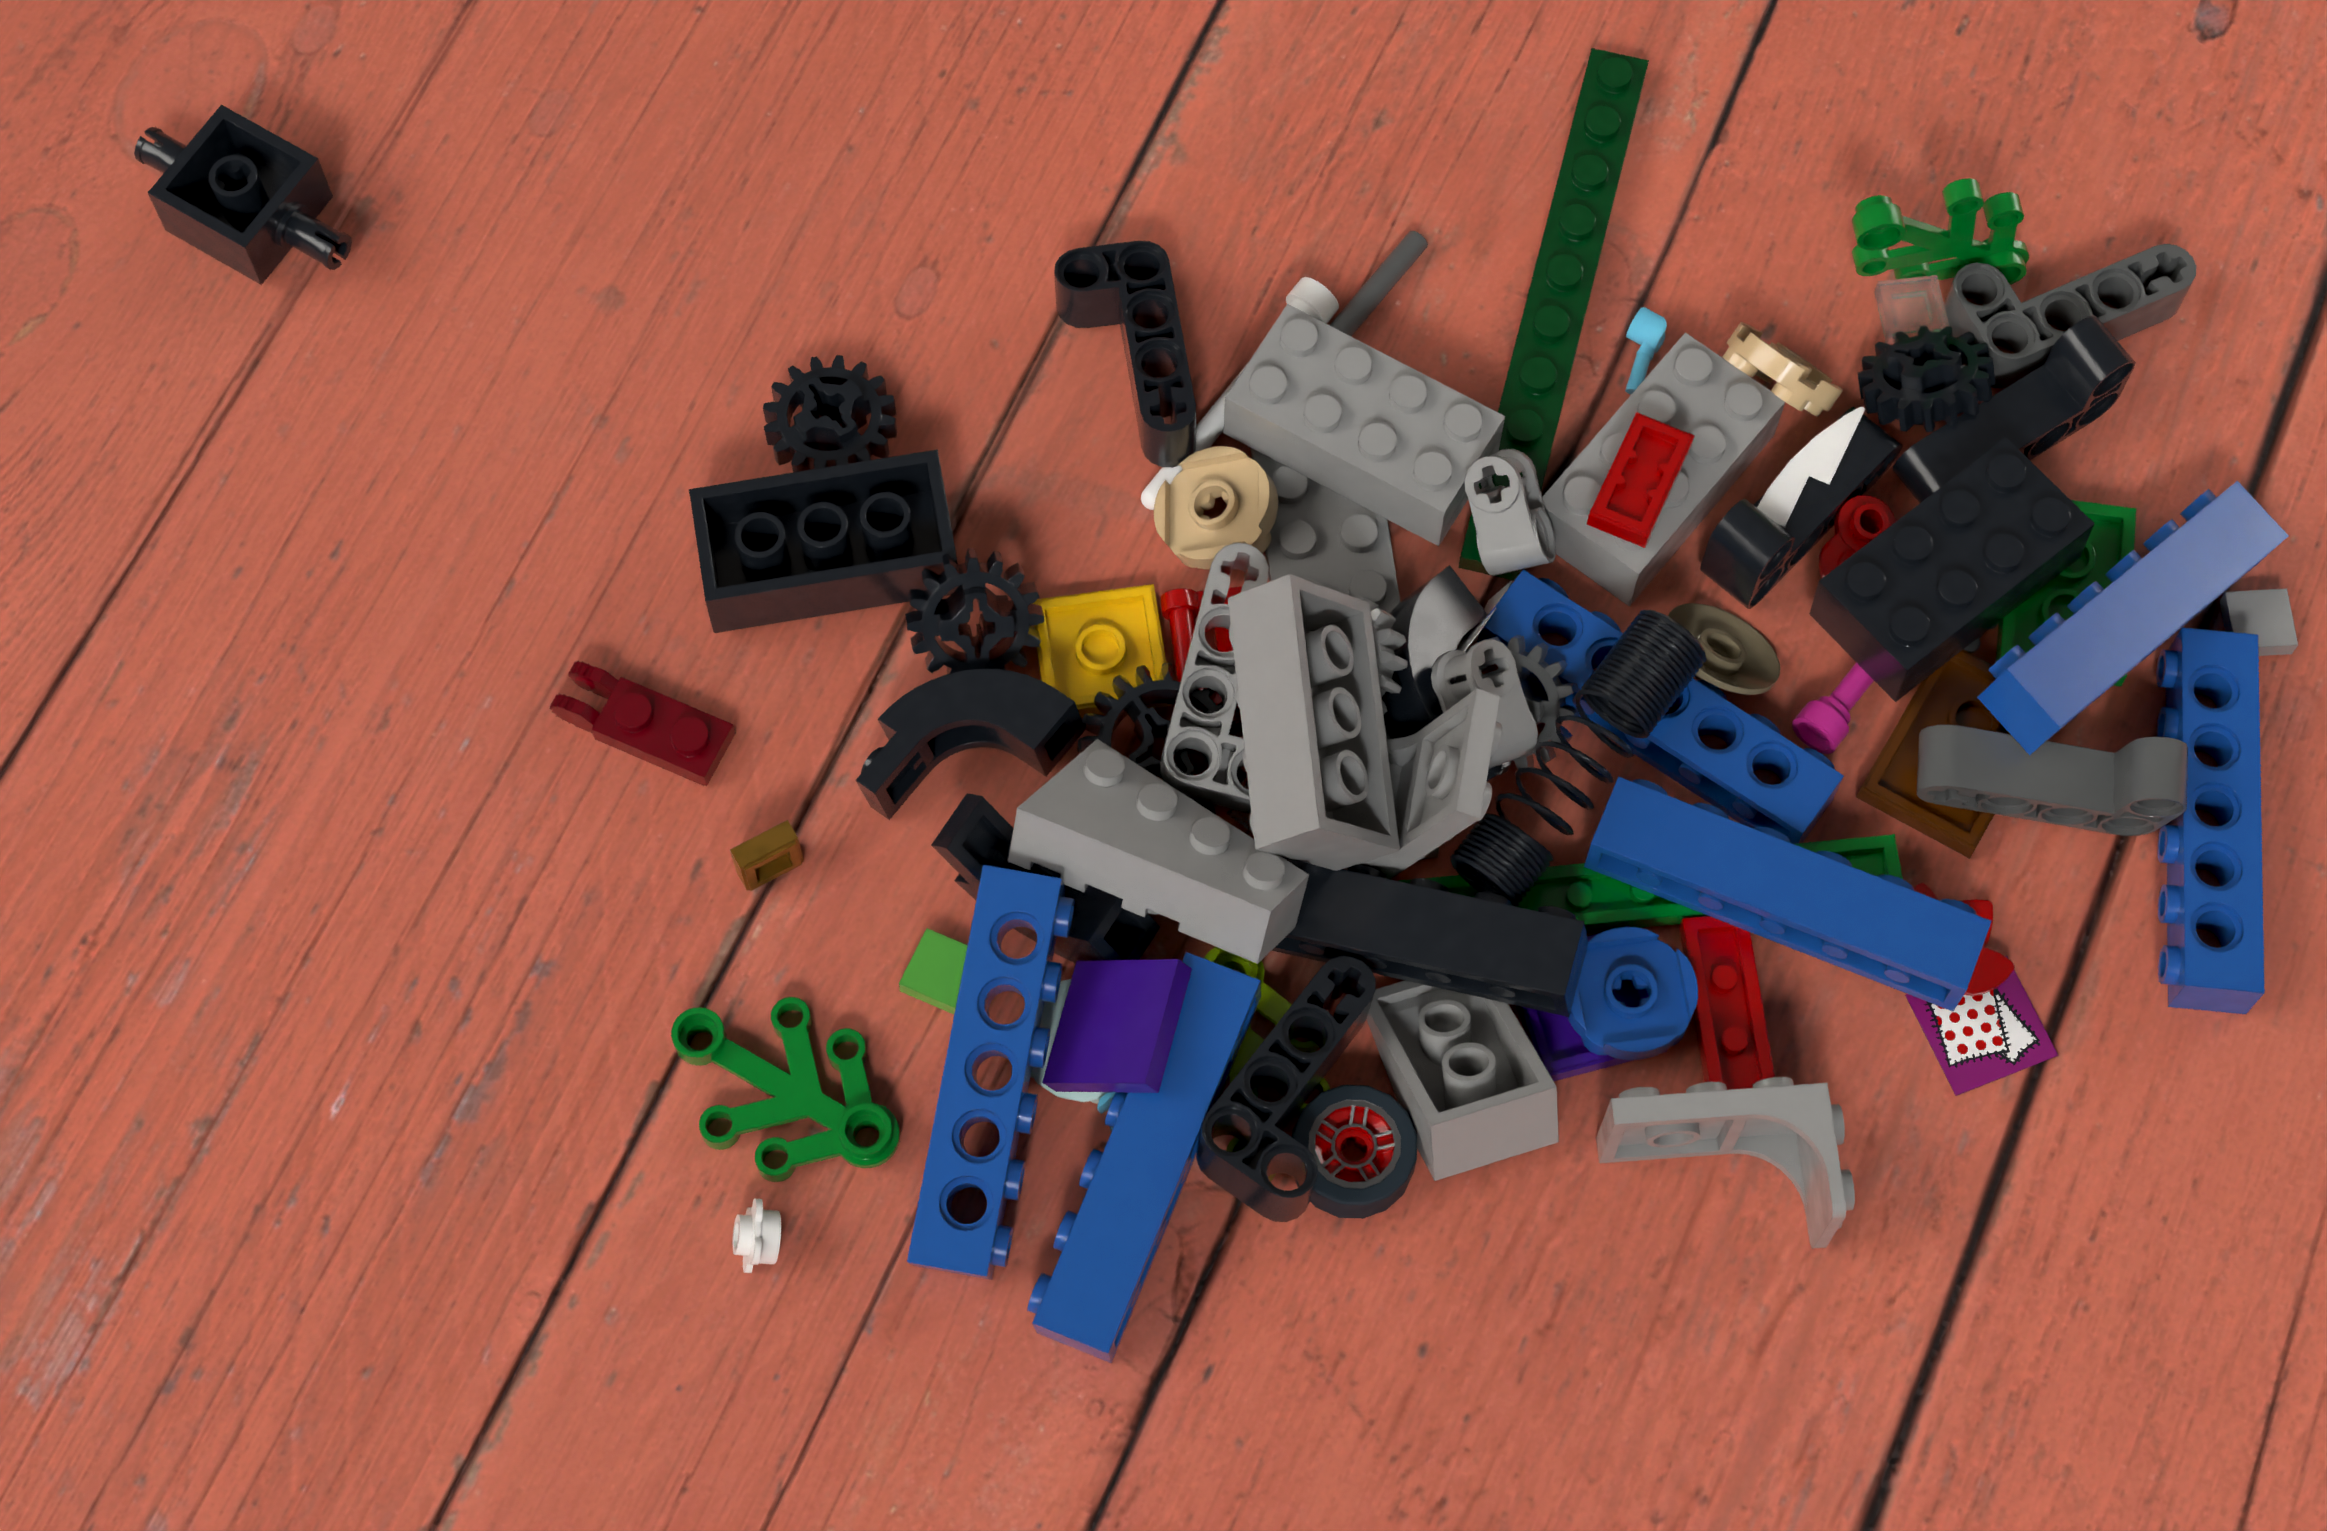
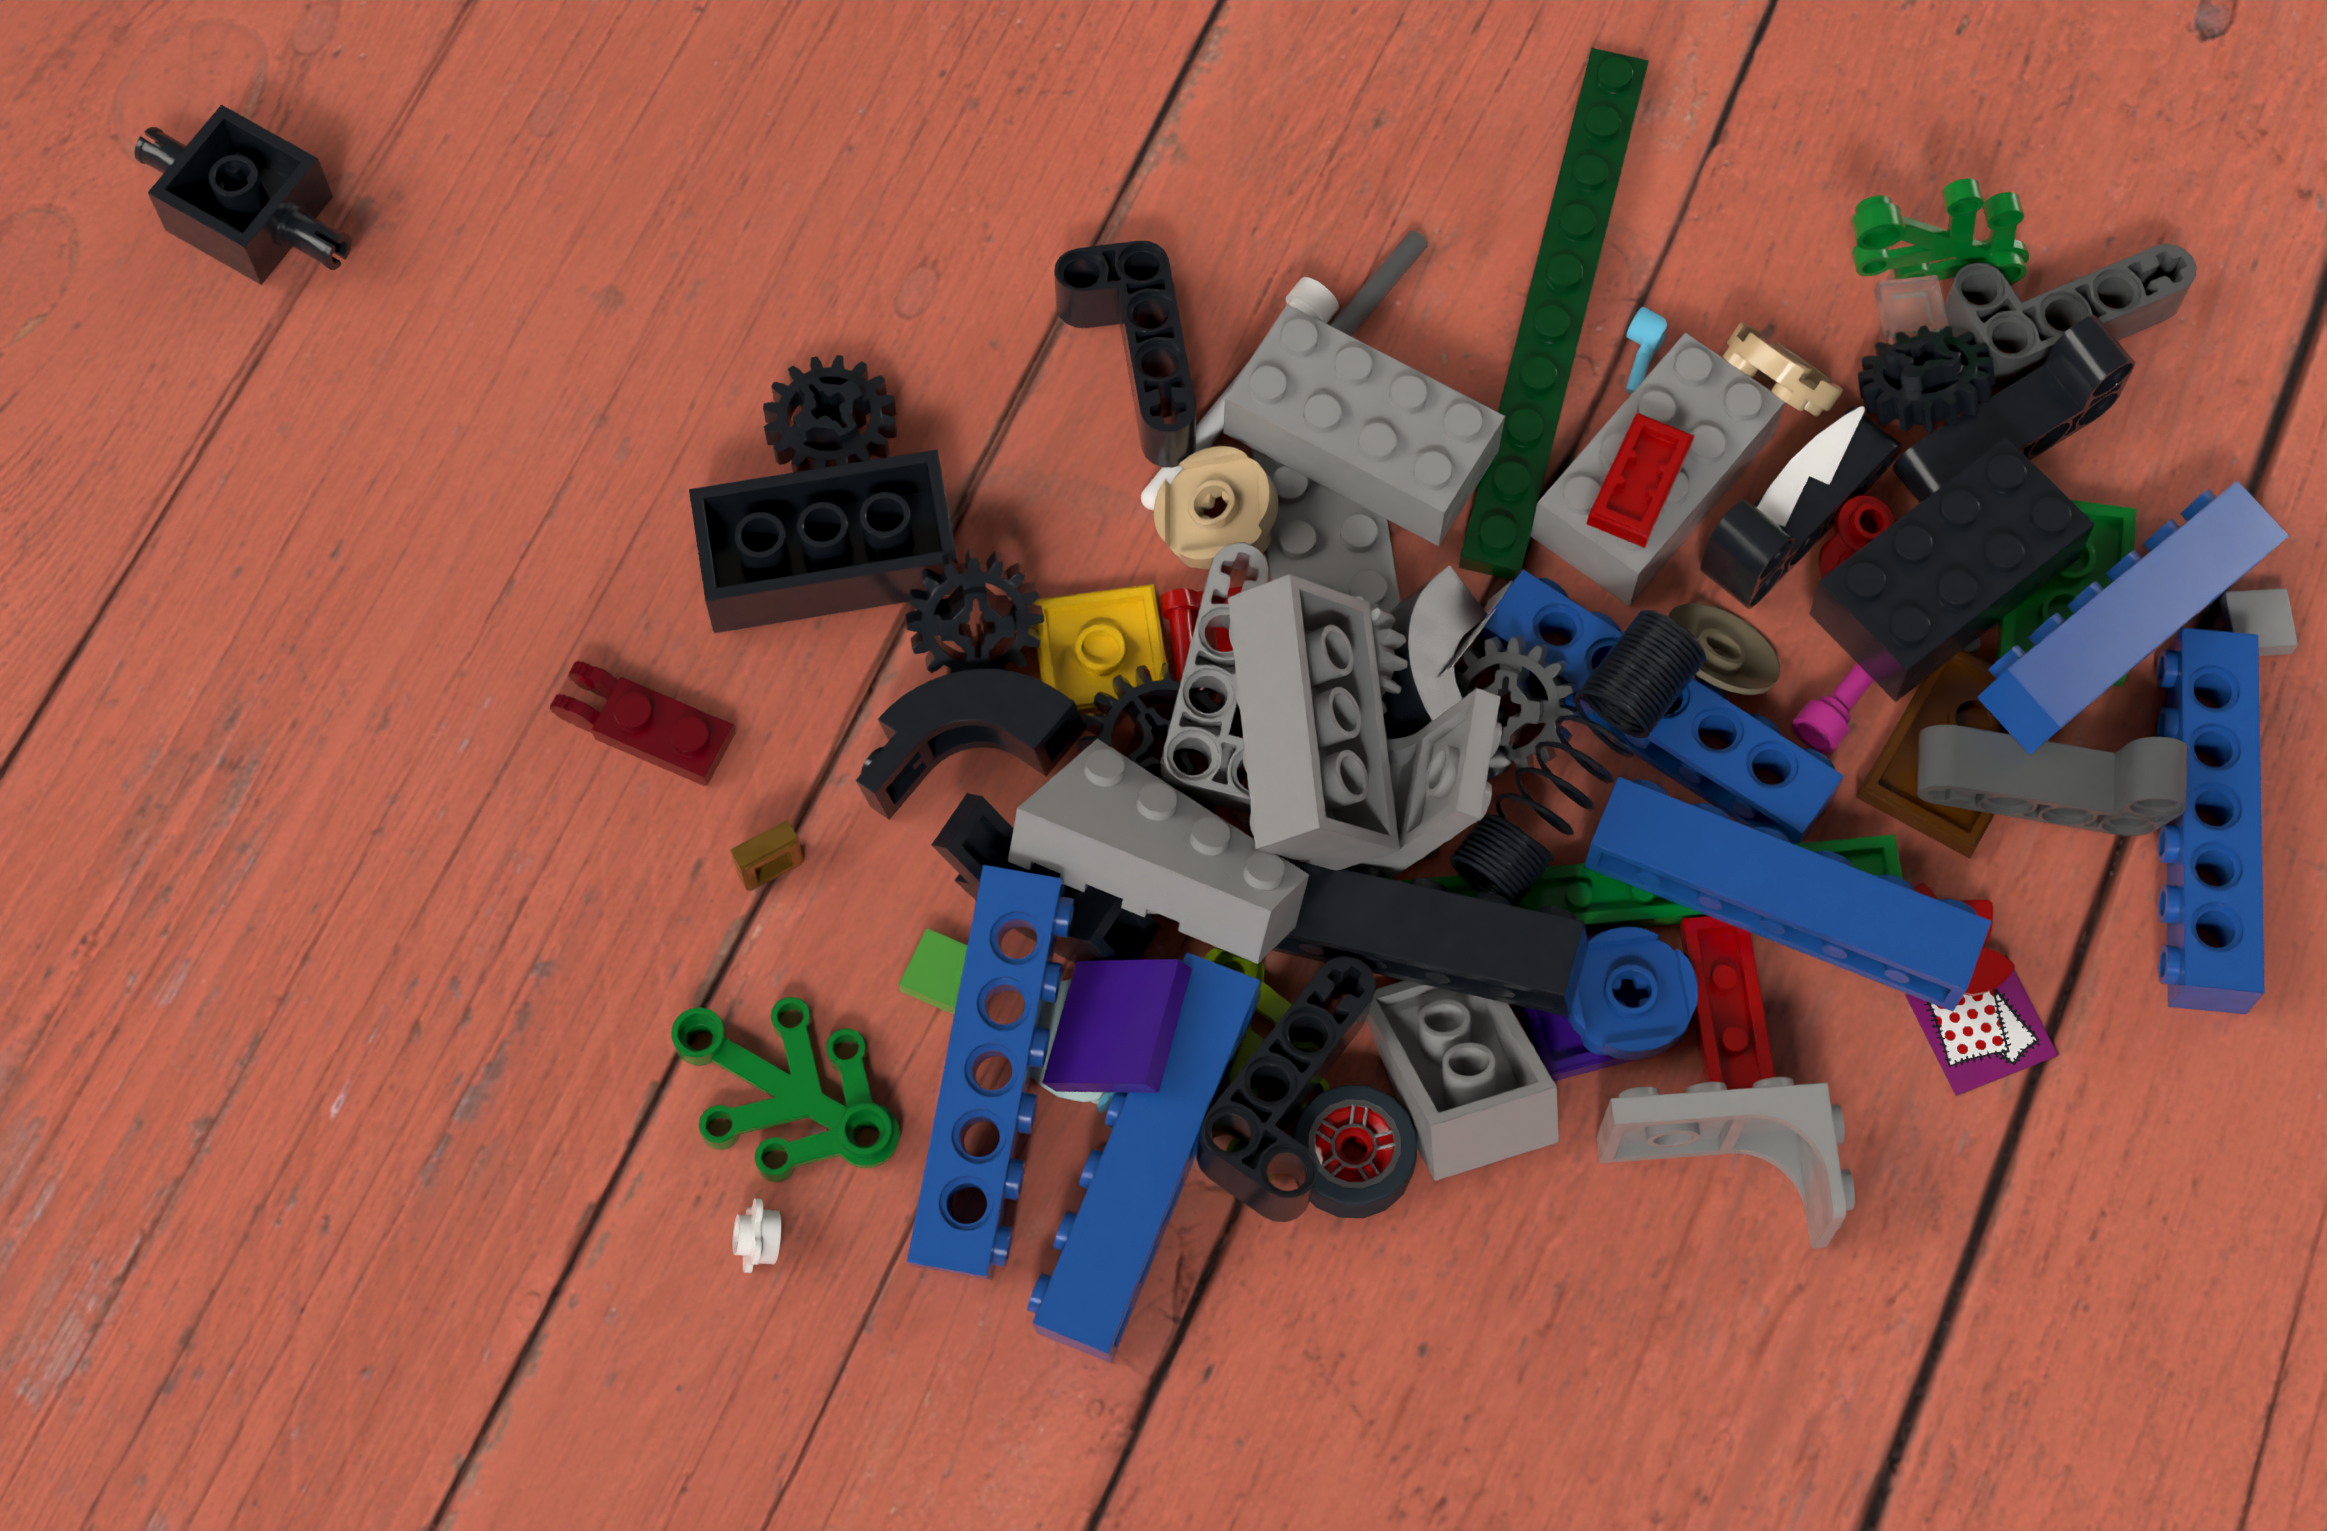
(1511, 520): light grey piece -> none
(1517, 721): light grey piece -> none

